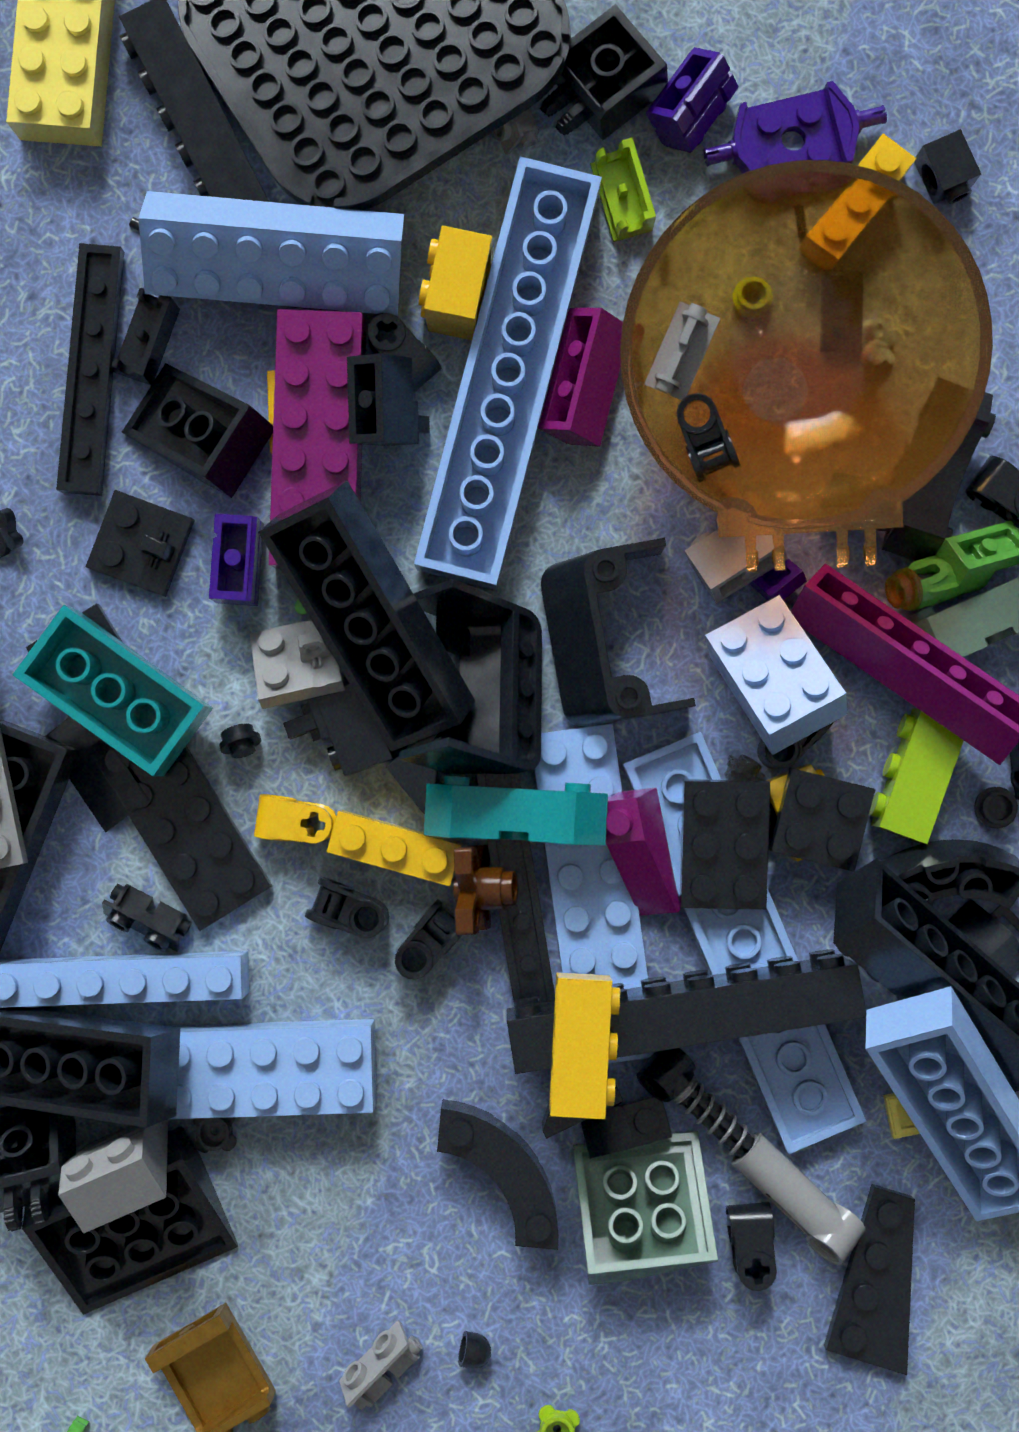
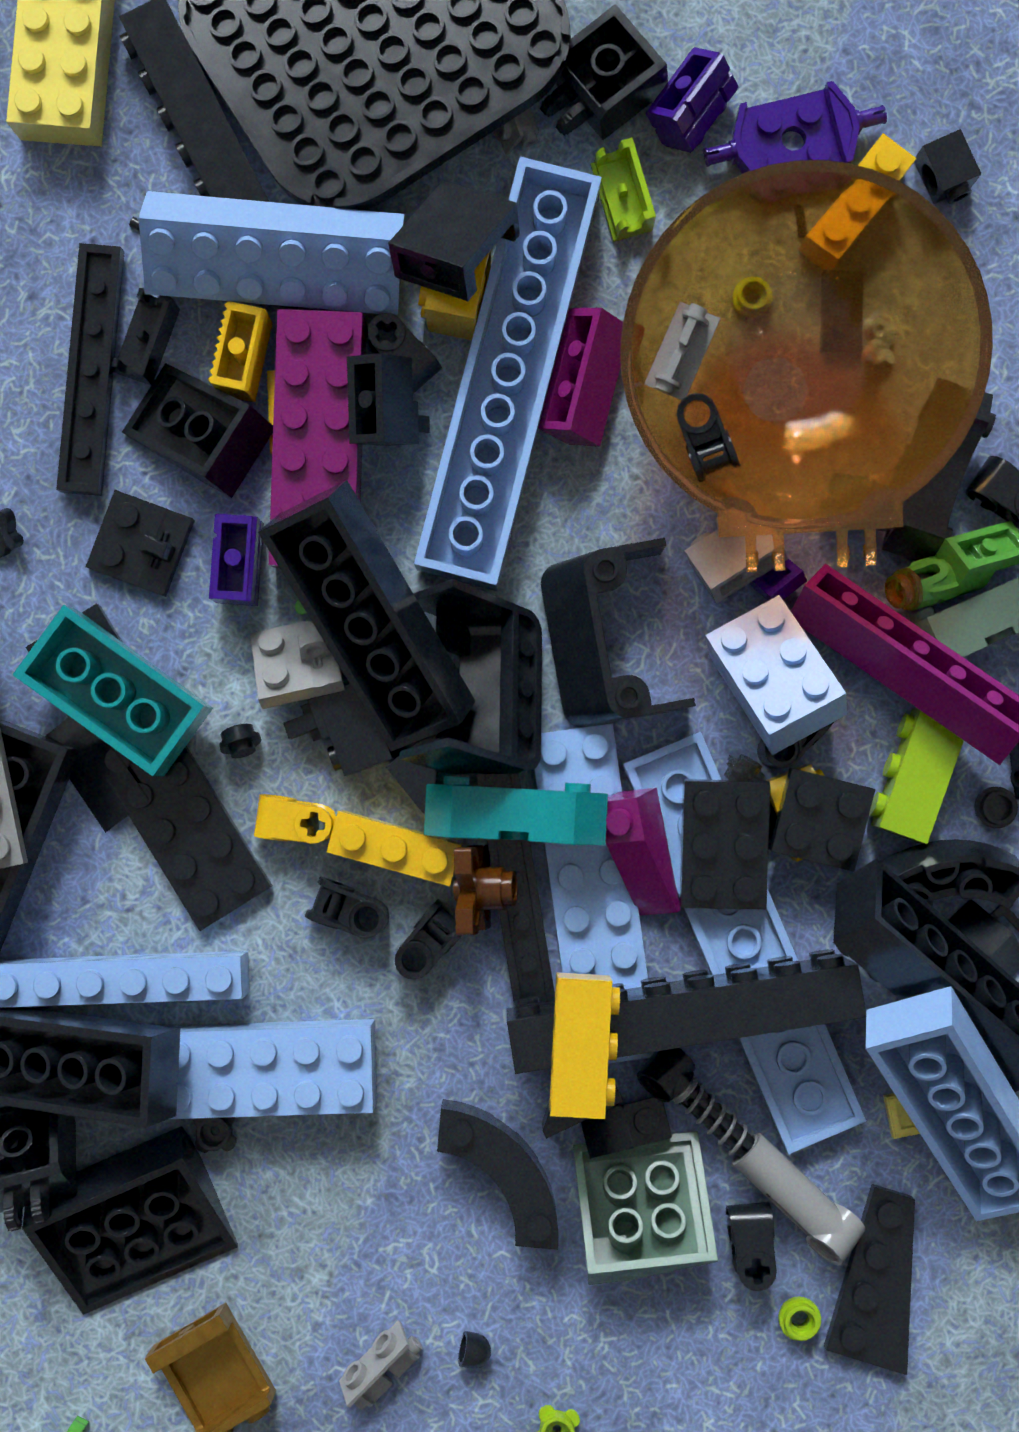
(115, 1175): light grey slope -> none
(131, 912): black hinge -> none
(241, 350): none -> yellow brick
(451, 238): none -> black panel
(802, 1331): none -> lime plate

